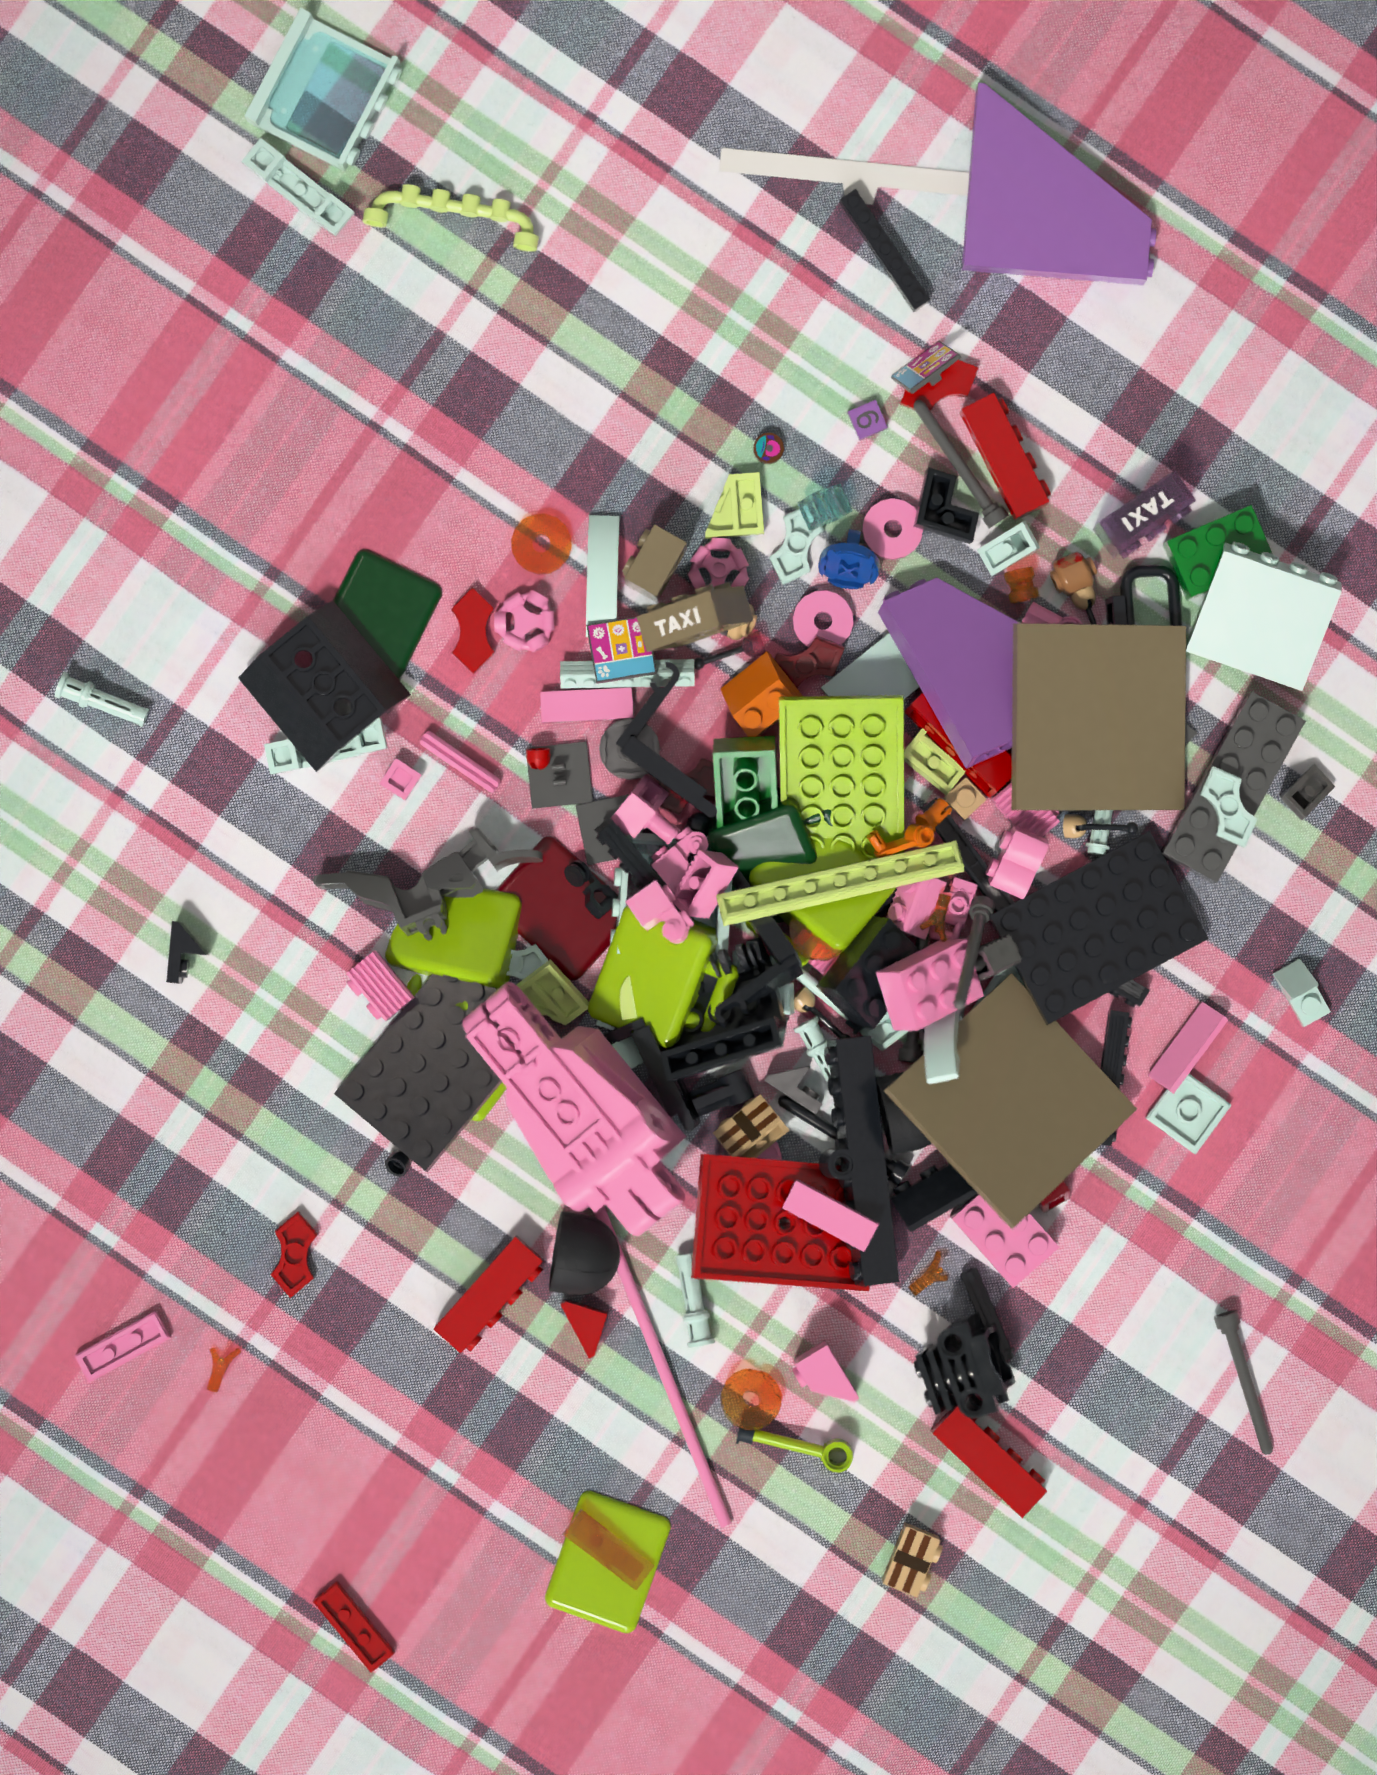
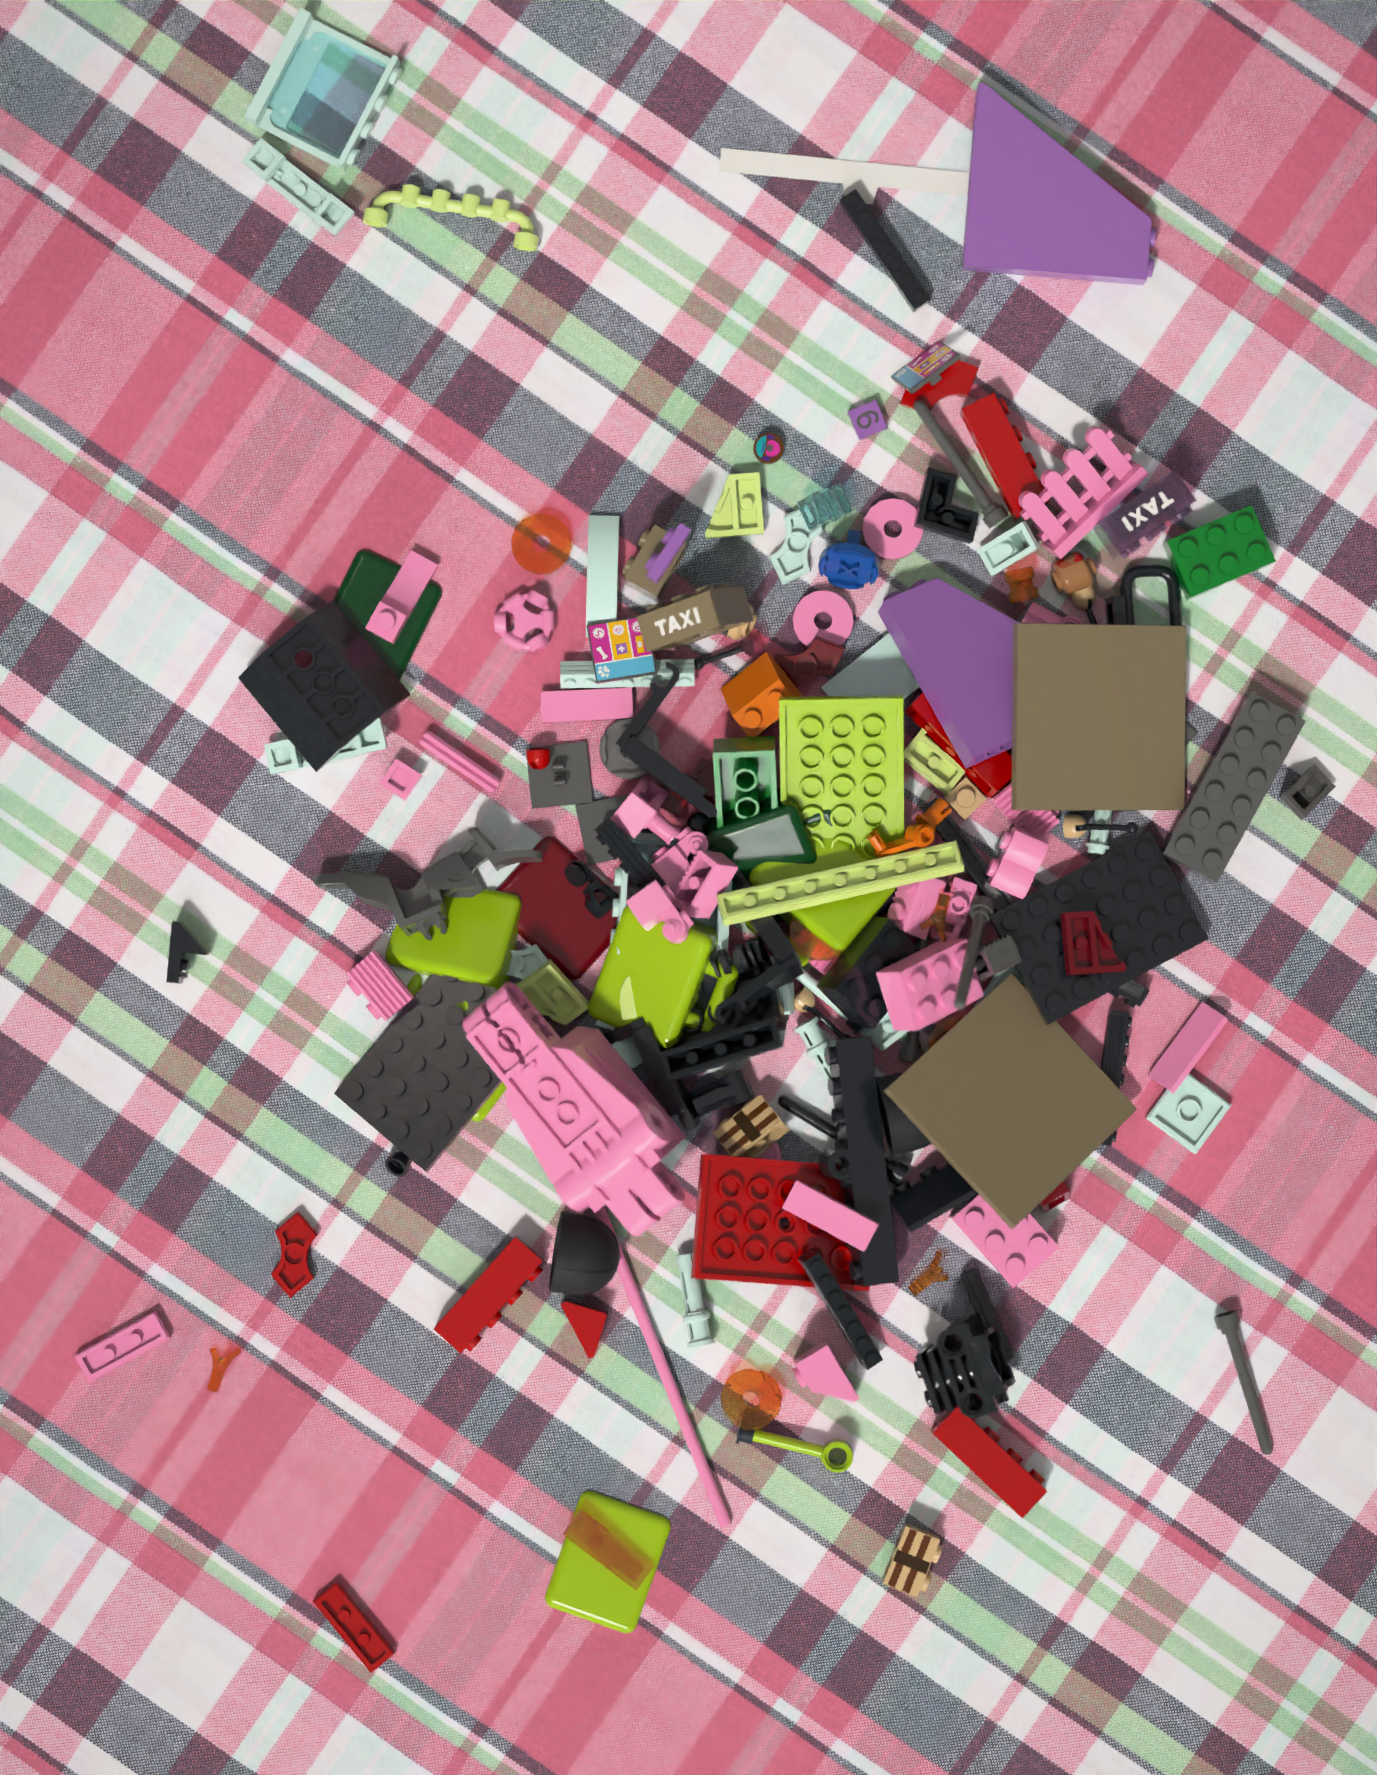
(87, 695): light aqua pin -> none
(401, 597): none -> bright pink slope
(473, 616): red tile -> none
(660, 562): none -> medium lavender plate
(718, 567): bright pink piece -> none
(787, 1083): flat silver slope -> none
(840, 1308): none -> black piece
(941, 1048): light aqua slope -> none
(1087, 509): none -> bright pink fence
(1087, 946): none -> dark red wing
(1223, 793): light aqua tile -> none
(1264, 615): light aqua panel -> none
(1301, 992): light aqua slope -> none

